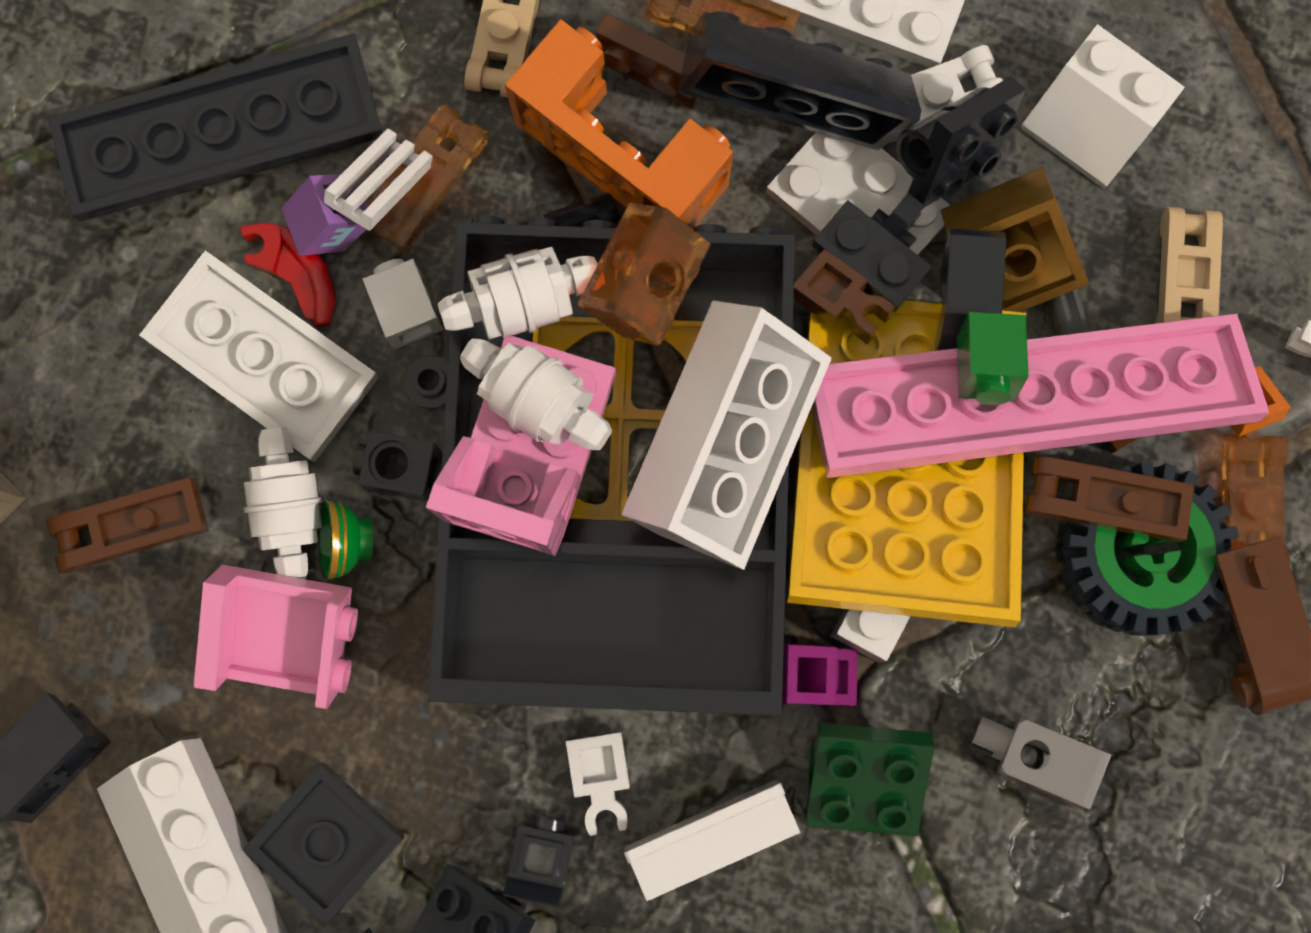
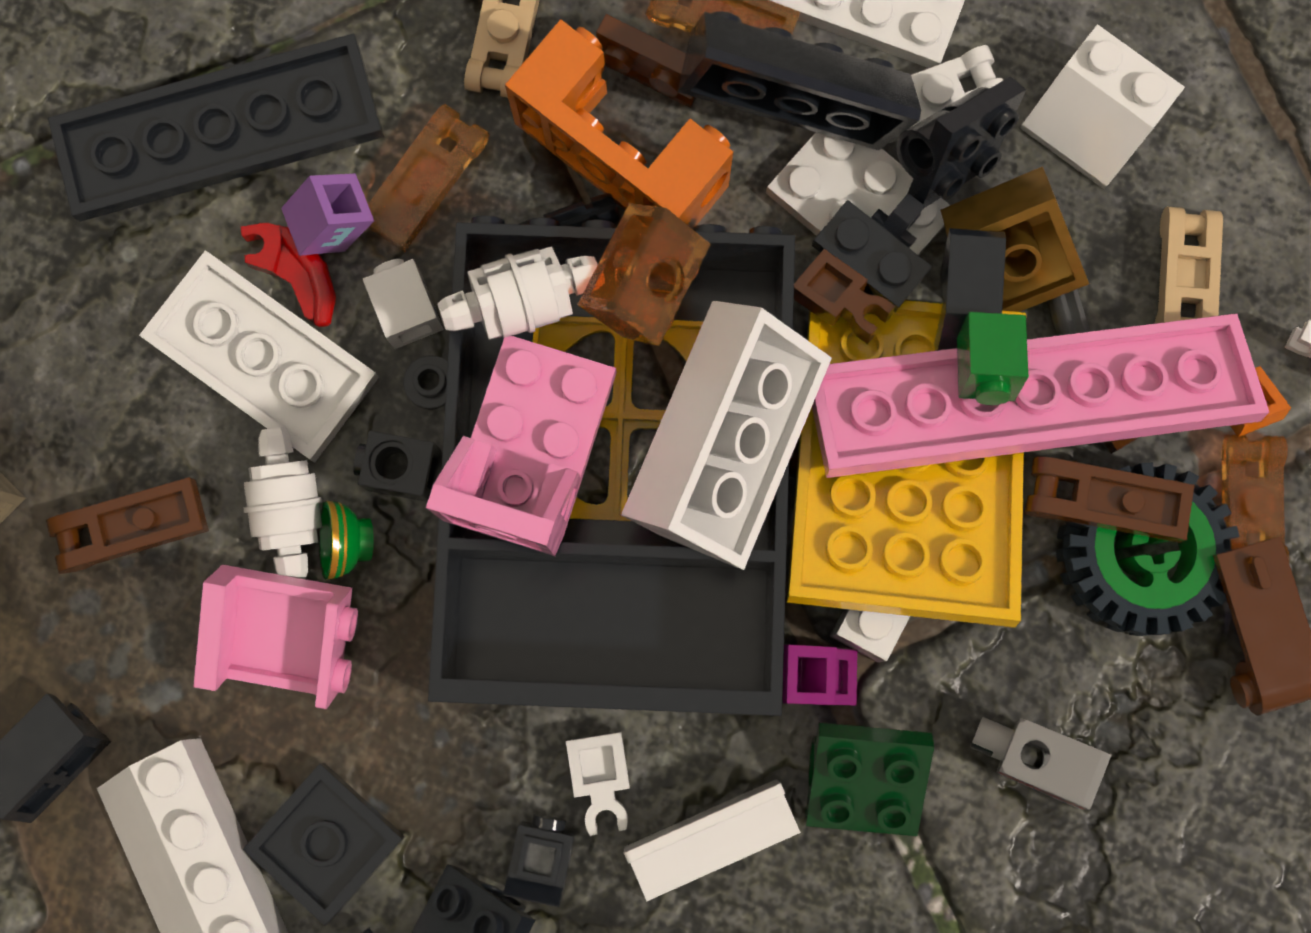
(363, 165): white tile -> none
(535, 394): white piece -> none

